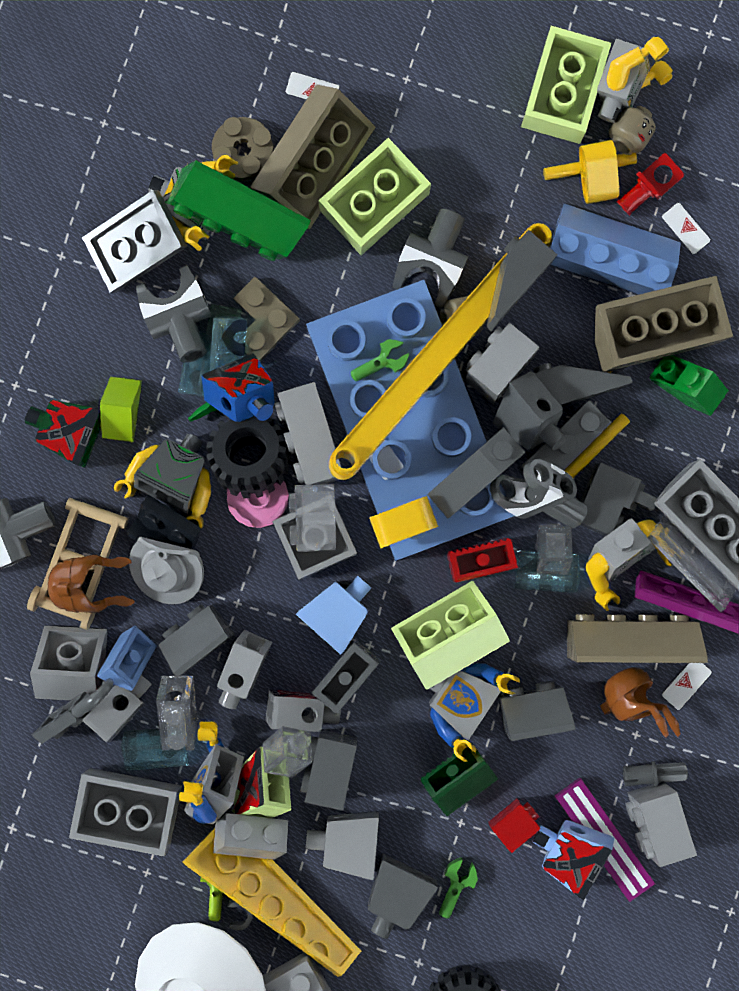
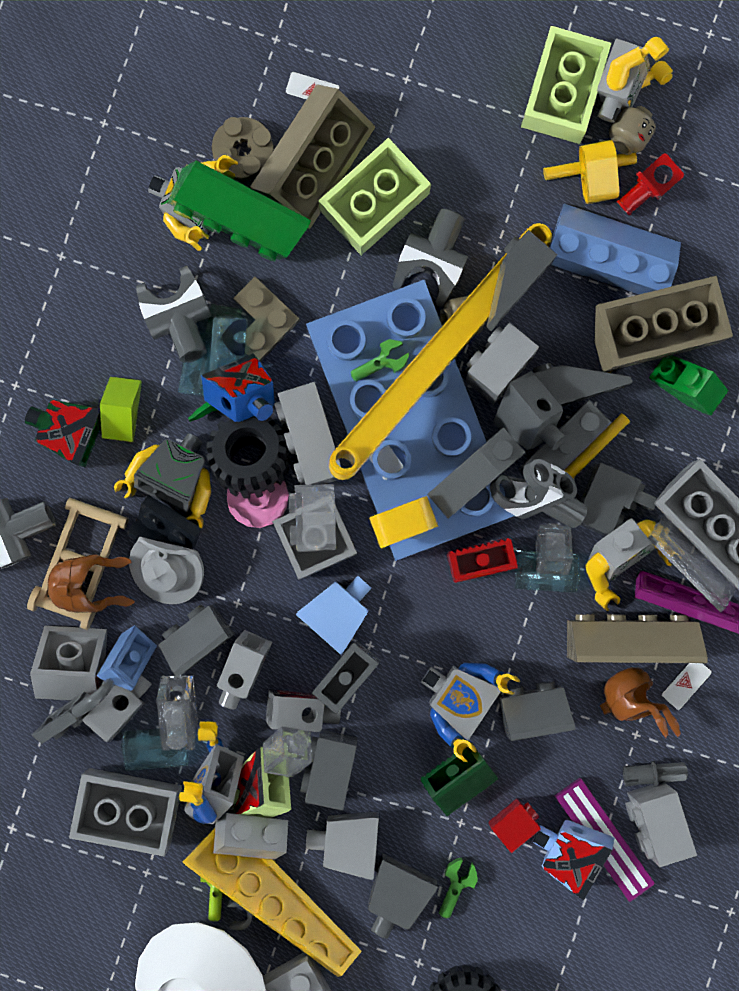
(134, 241): plate -> none
(450, 634): yellowish green brick -> none
(686, 228): white sticker -> none

